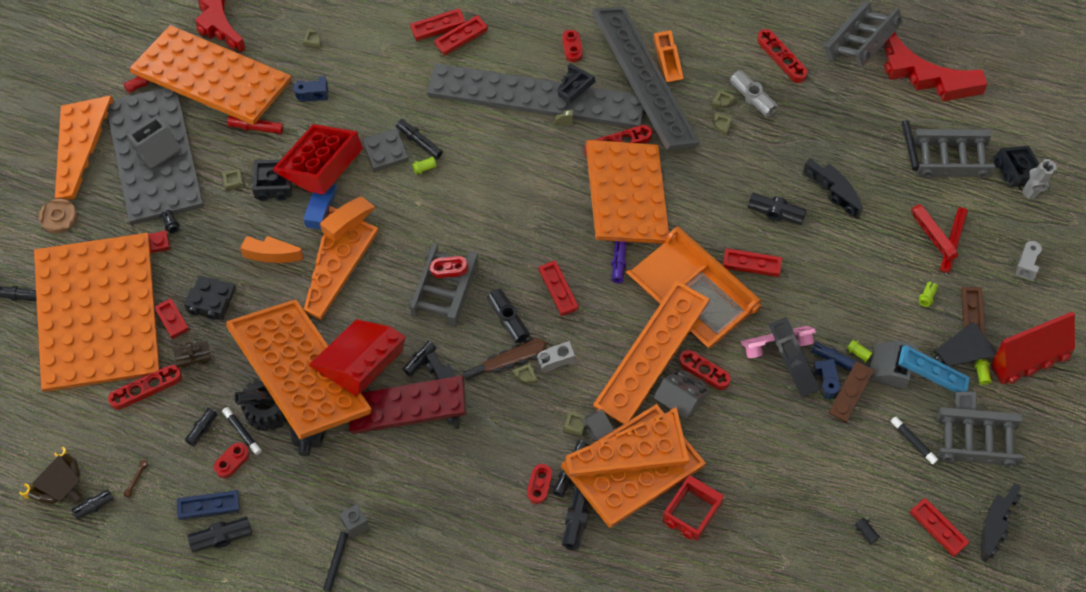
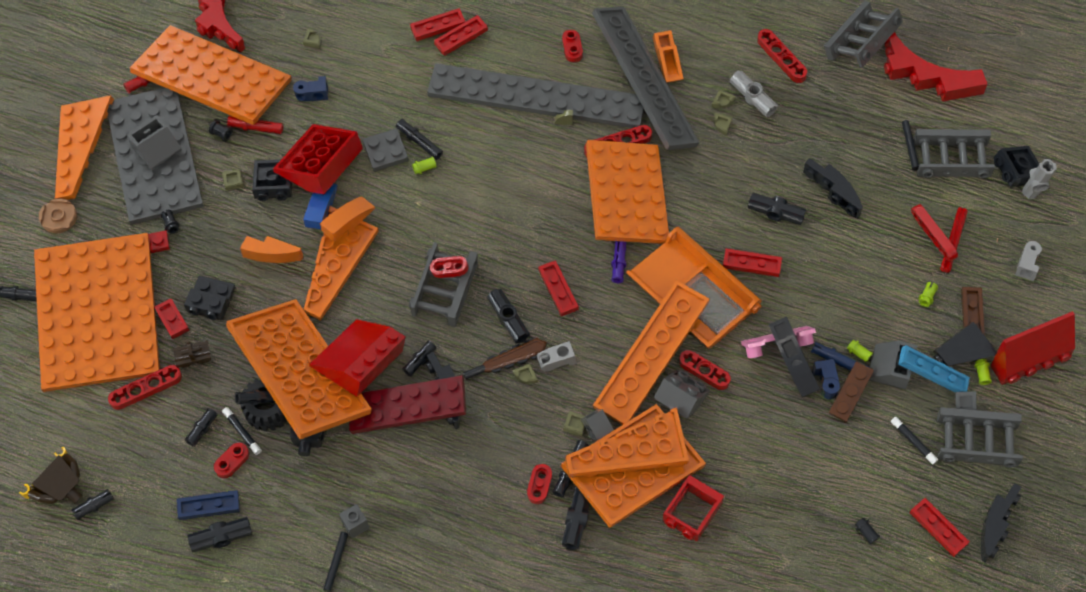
(143, 464): reddish brown hinge -> none
(220, 130): none -> black bush
(574, 83): black wing -> none

